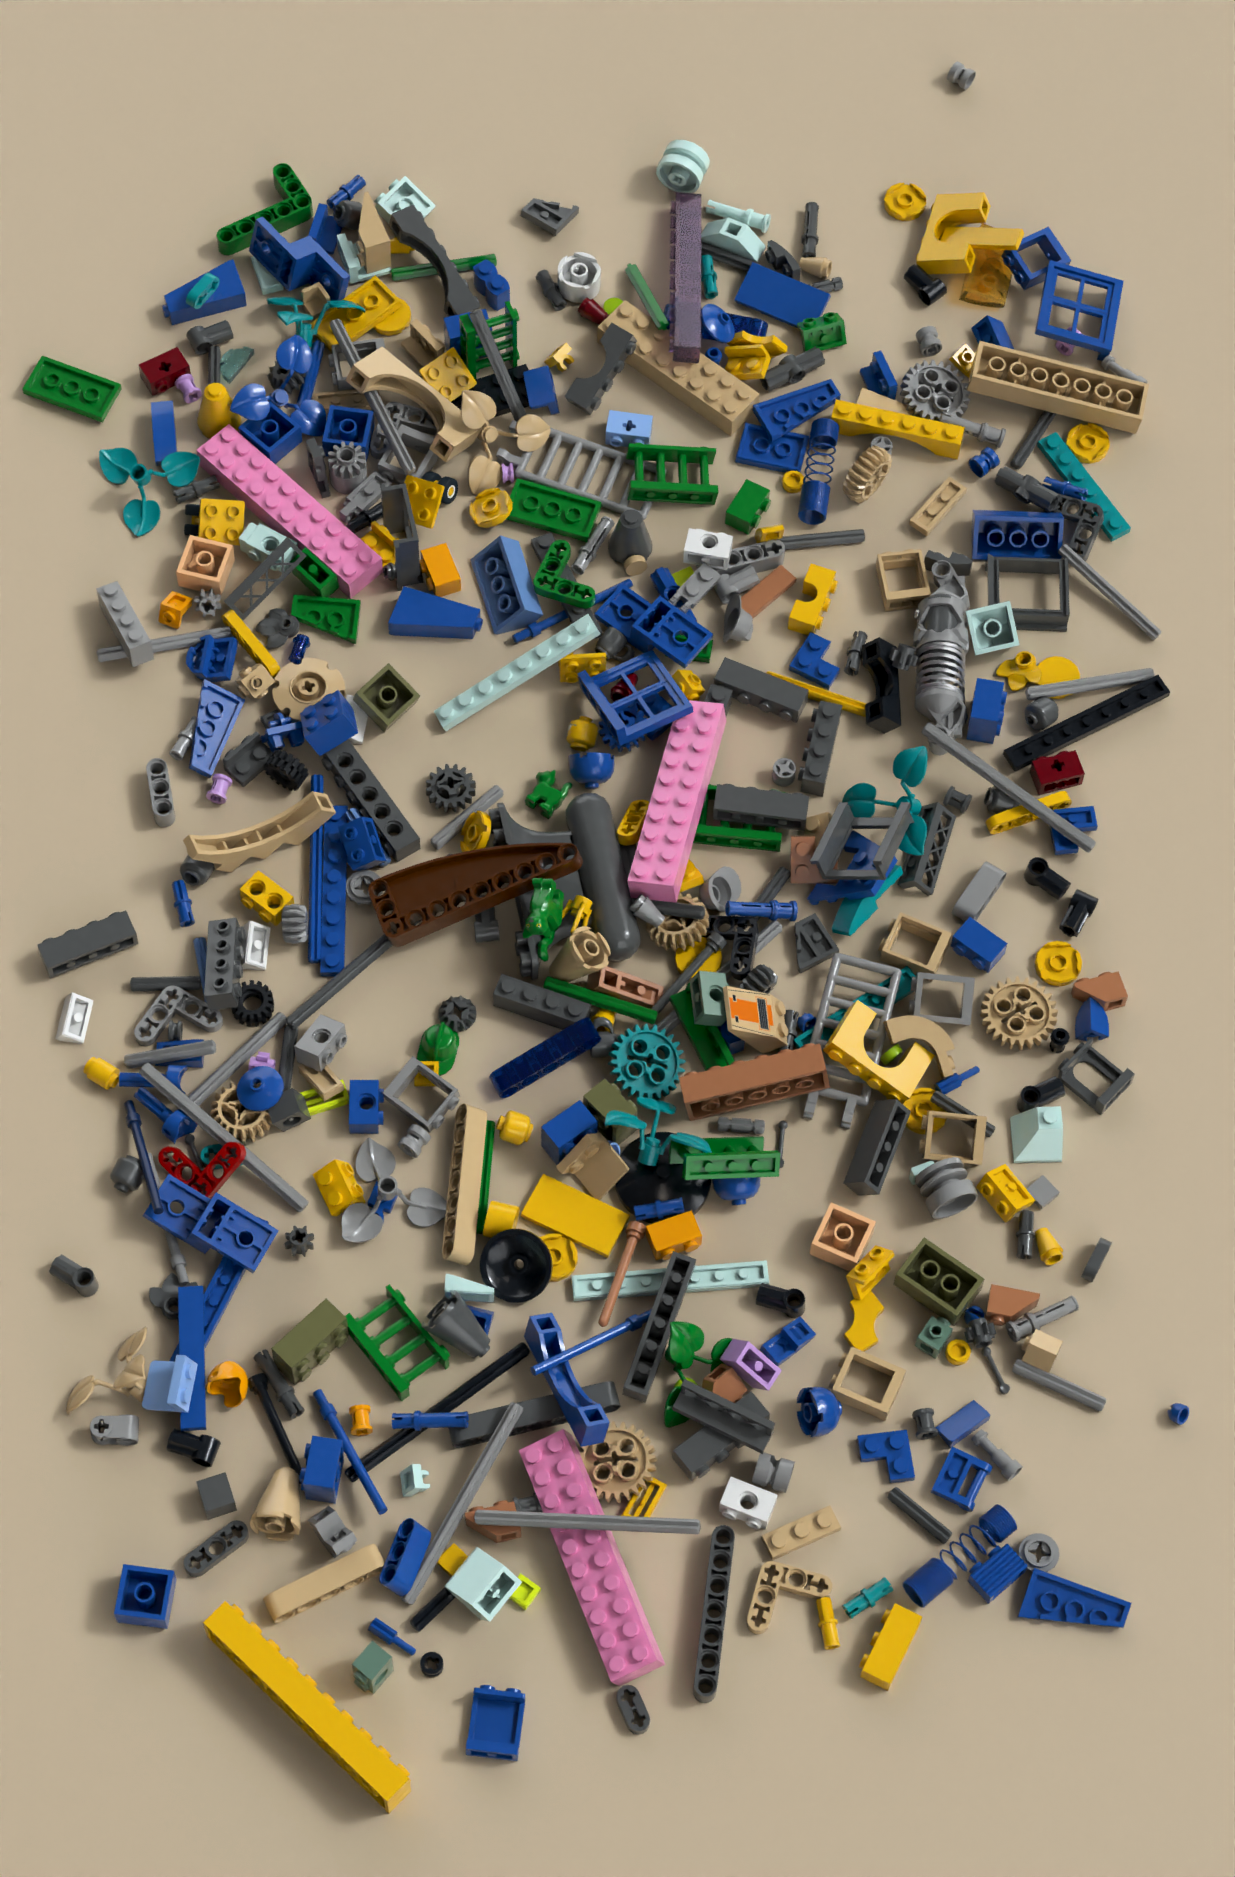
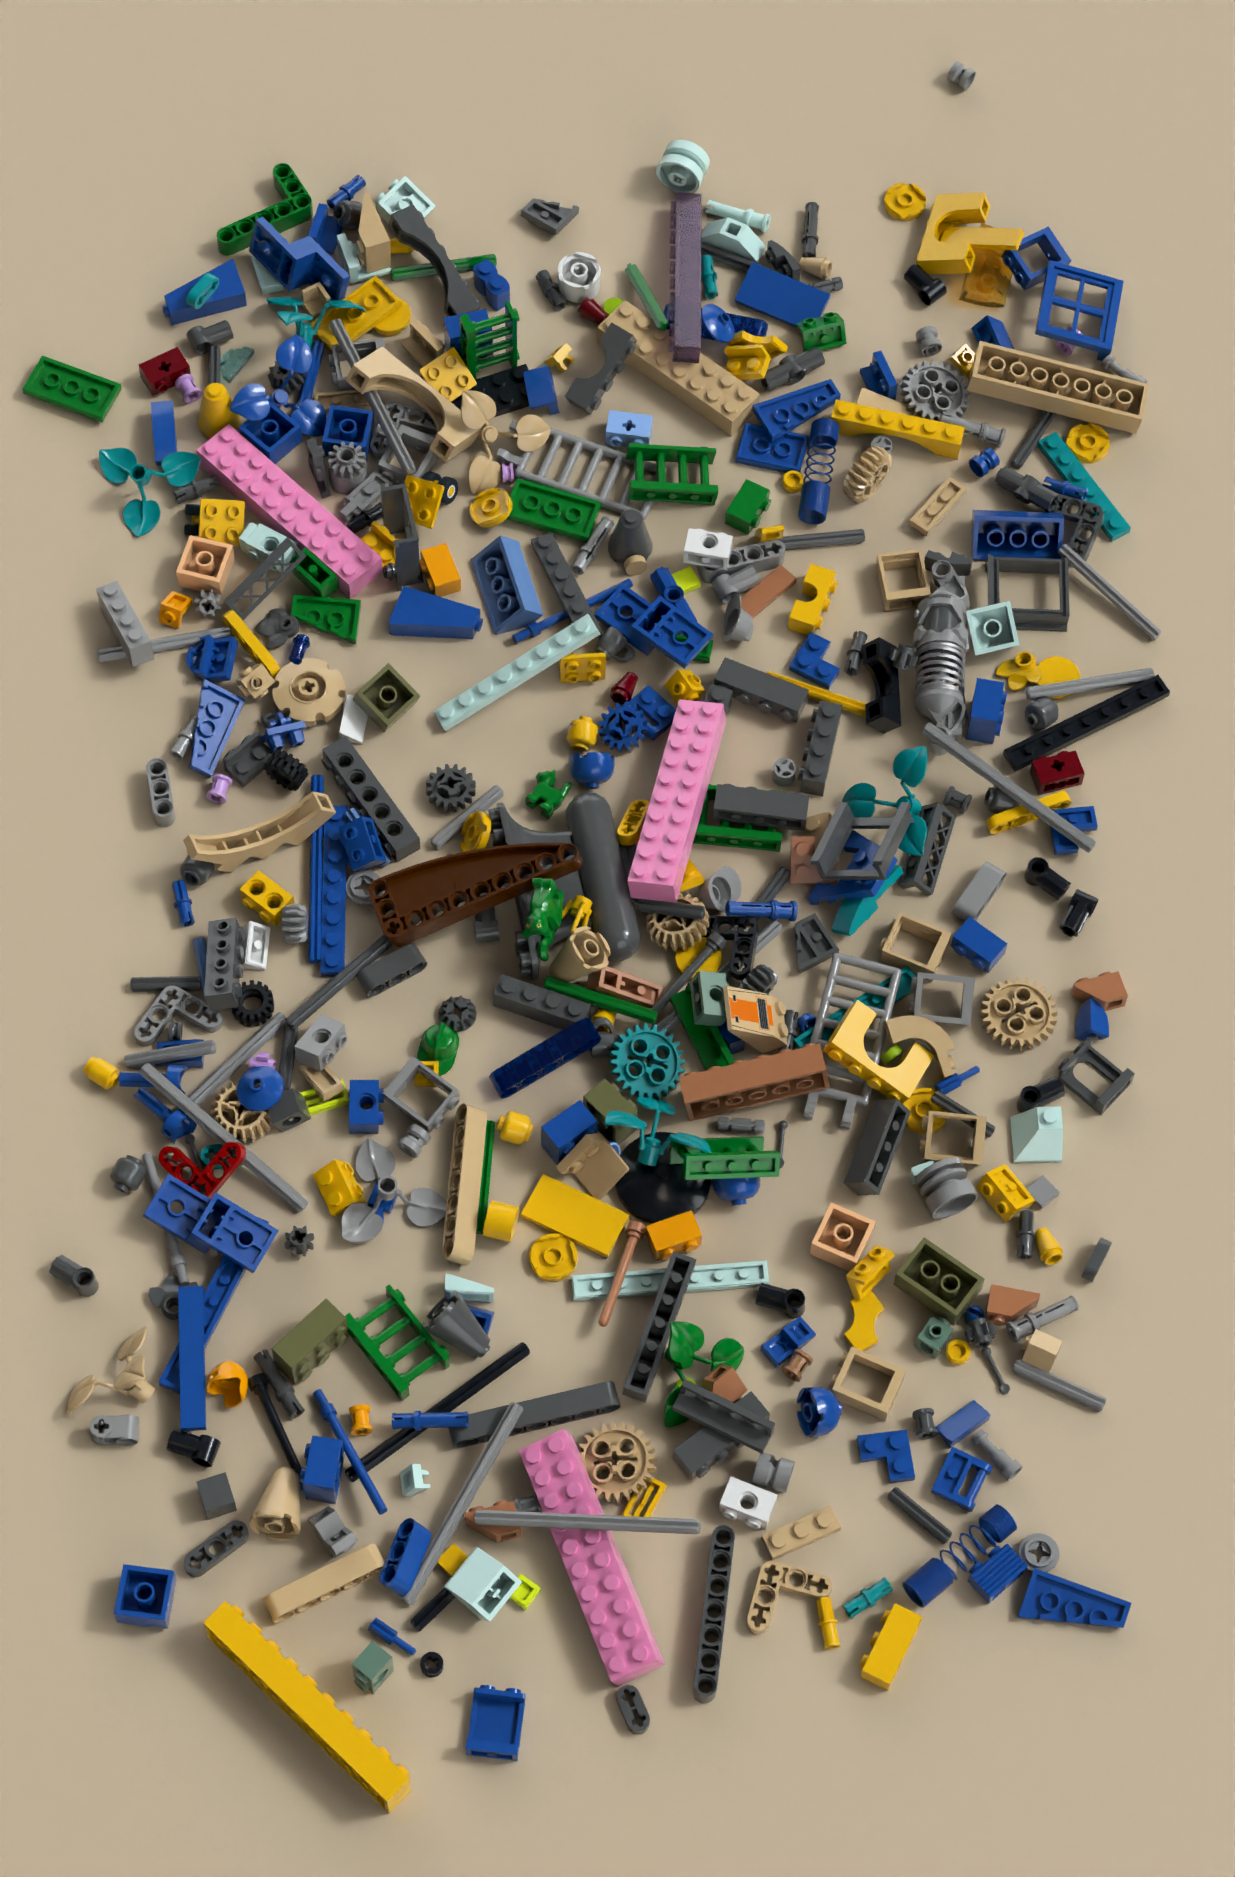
(74, 1019): white slope -> none
(87, 943): dark grey brick -> none
(134, 1122): dark blue bar -> none
(170, 1385): light blue bracket -> none
(328, 722): blue brick -> none
(391, 970): none -> dark grey beam
(497, 364): dark grey axle -> none
(500, 1266): black dish -> none
(553, 578): green beam -> none
(582, 1413): blue arch -> none
(591, 688): blue window -> none
(632, 1323): blue bar -> none
(647, 911): light grey cone -> none
(659, 1209): blue pin -> none
(696, 587): light grey hinge -> none
(714, 354): blue pin -> none
(750, 1364): lavender brick -> none
(797, 1365): none -> medium nougat bush
(1058, 963): yellow tile -> none
(1058, 1043): black pin -> none
(1178, 1413): blue hinge -> none

